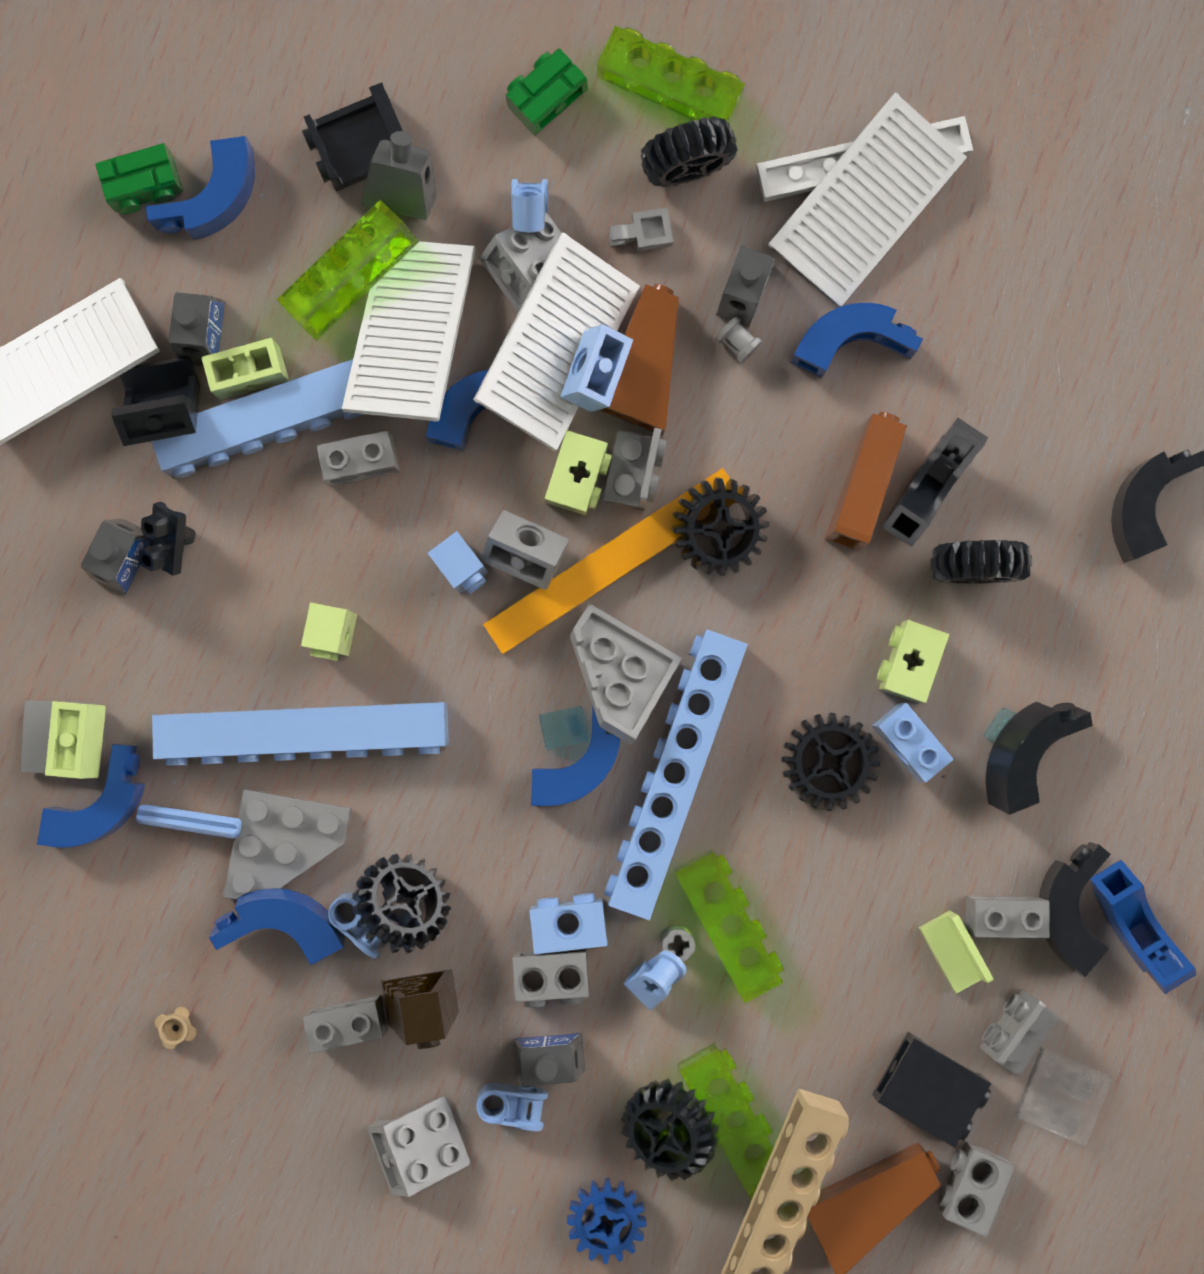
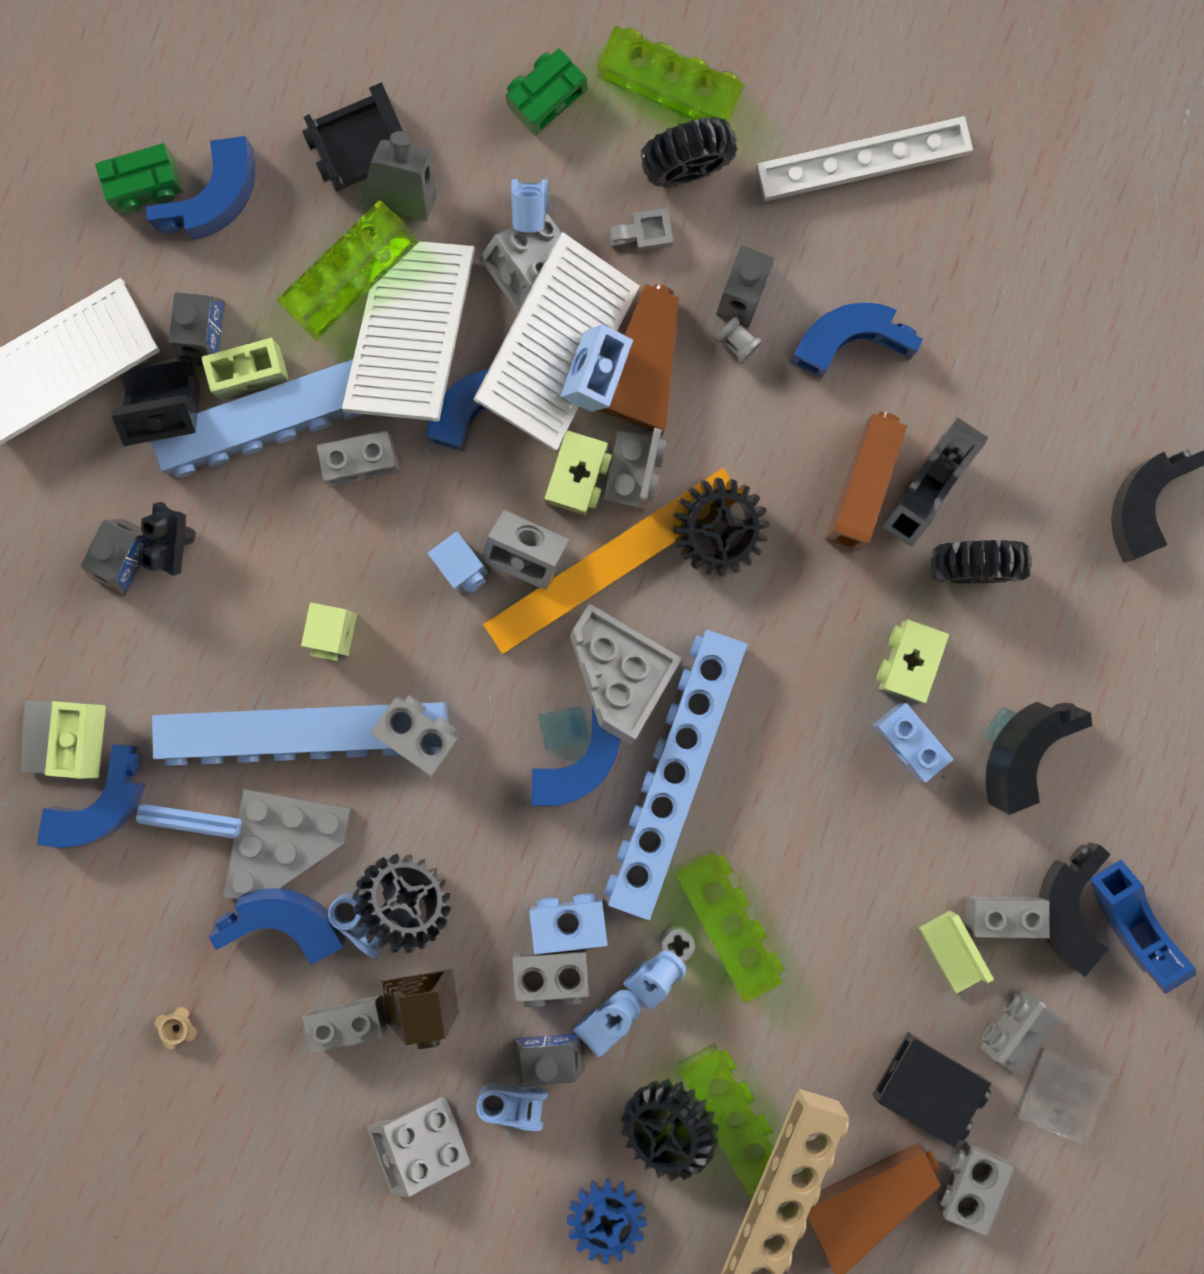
(411, 743): none -> light grey brick
(609, 1021): none -> light blue piece
(856, 744): black gear -> none
(867, 200): white window -> none

